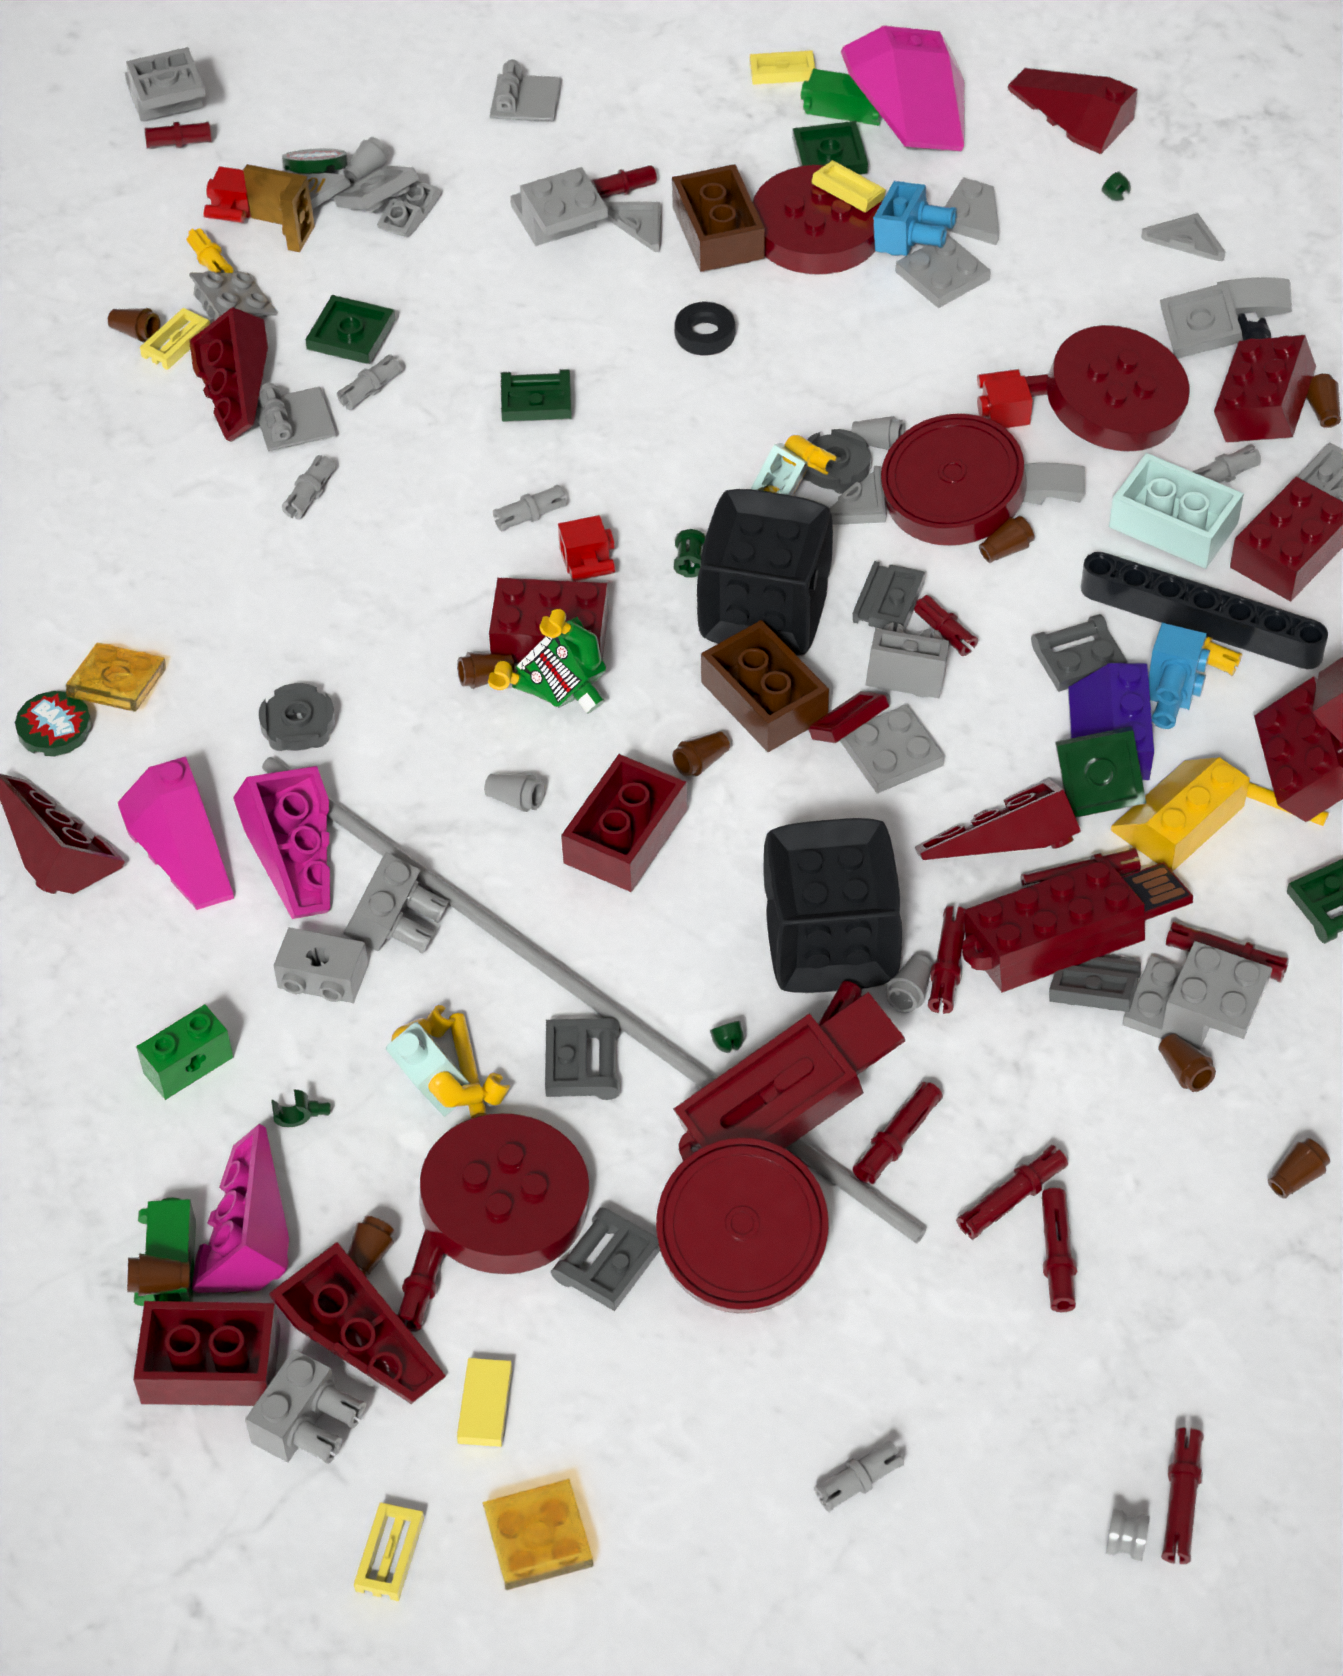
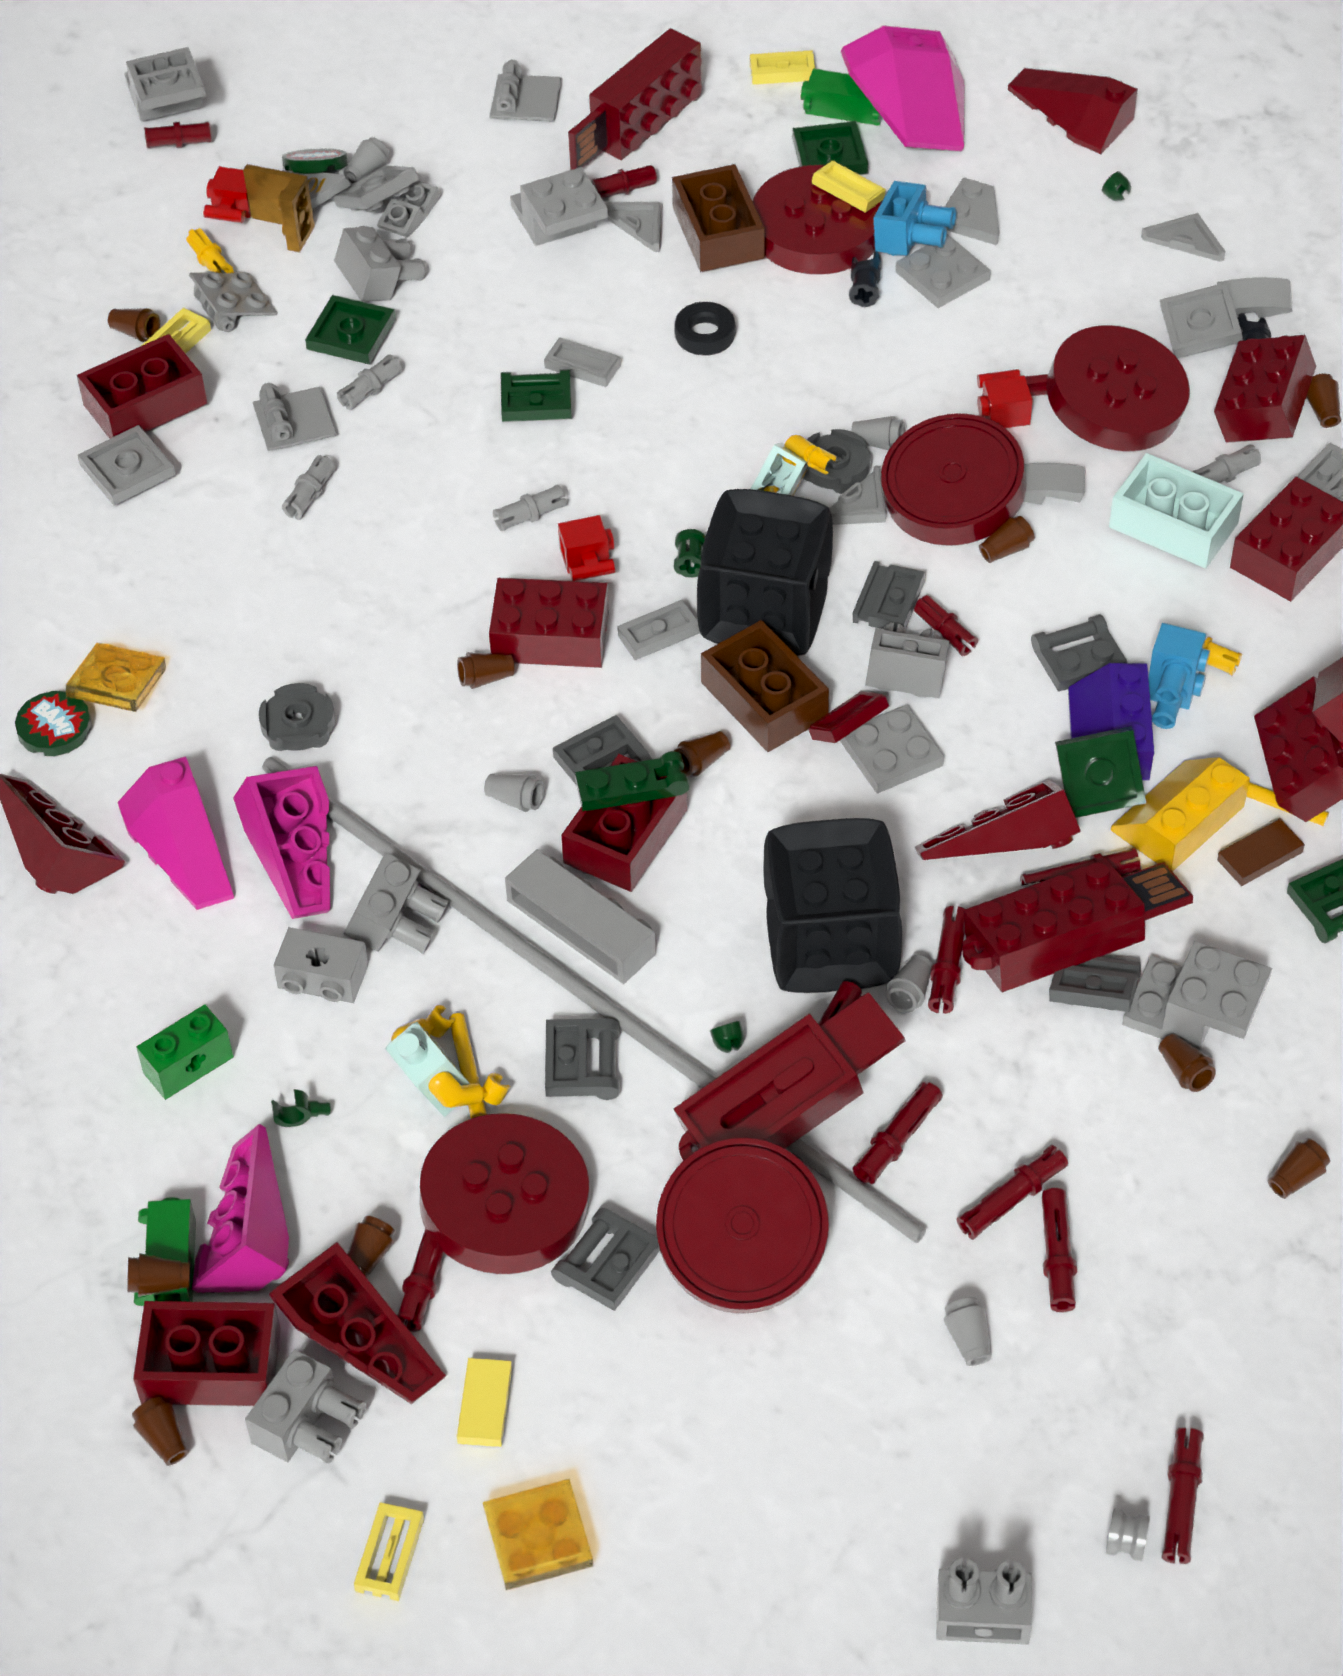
(126, 465): none -> light grey plate
(142, 387): none -> dark red brick
(160, 1429): none -> reddish brown cone
(231, 363): dark red wedge -> none
(375, 264): none -> light grey brick
(559, 666): torso -> none
(580, 916): none -> light grey brick
(583, 361): none -> light grey tile
(598, 747): none -> dark grey plate
(632, 782): none -> dark green plate
(638, 99): none -> dark red piece
(658, 629): none -> light grey plate
(858, 1476): light grey pin -> none
(865, 278): none -> black piece
(969, 1329): none -> light grey cone
(984, 1603): none -> light grey brick
(1184, 937): dark red pin -> none
(1204, 609): black beam -> none
(1260, 852): none -> reddish brown tile

